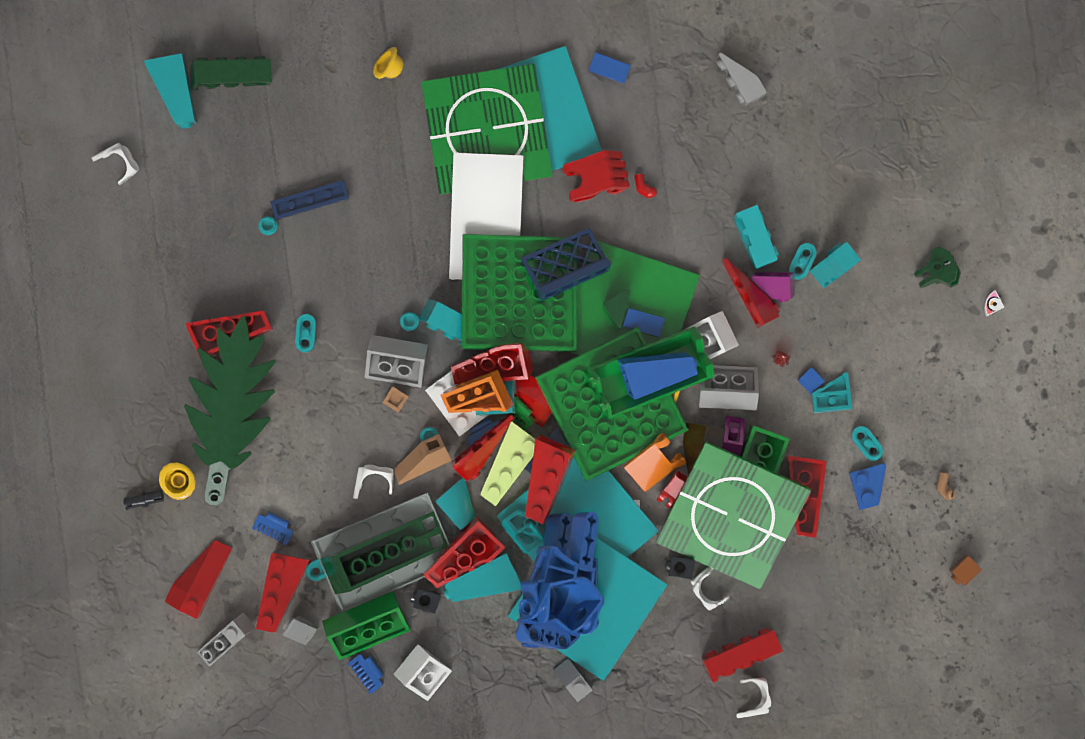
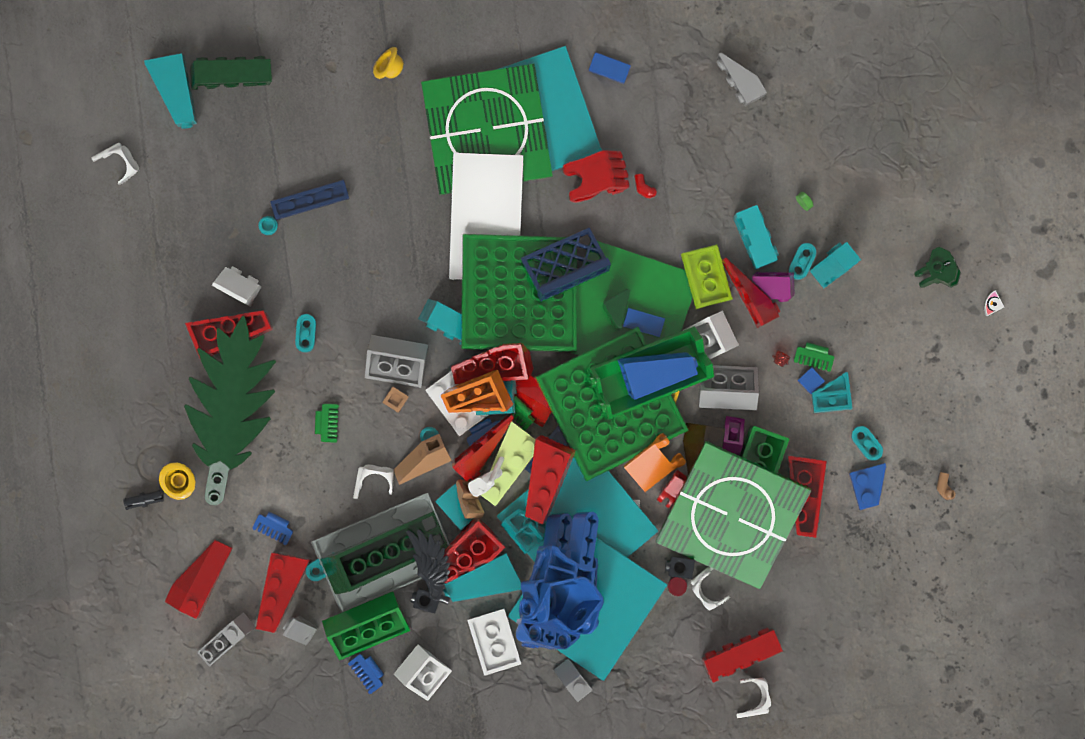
(234, 284): none -> white slope
(322, 422): none -> green piece
(409, 321): teal plate -> none
(431, 564): none -> black animal
(469, 504): none -> medium nougat slope
(484, 483): none -> white helmet
(494, 642): none -> white plate
(677, 586): none -> dark red tile
(706, 276): none -> lime tile
(804, 201): none -> bright green tile
(817, 352): none -> green piece
(964, 571): dark orange brick -> none

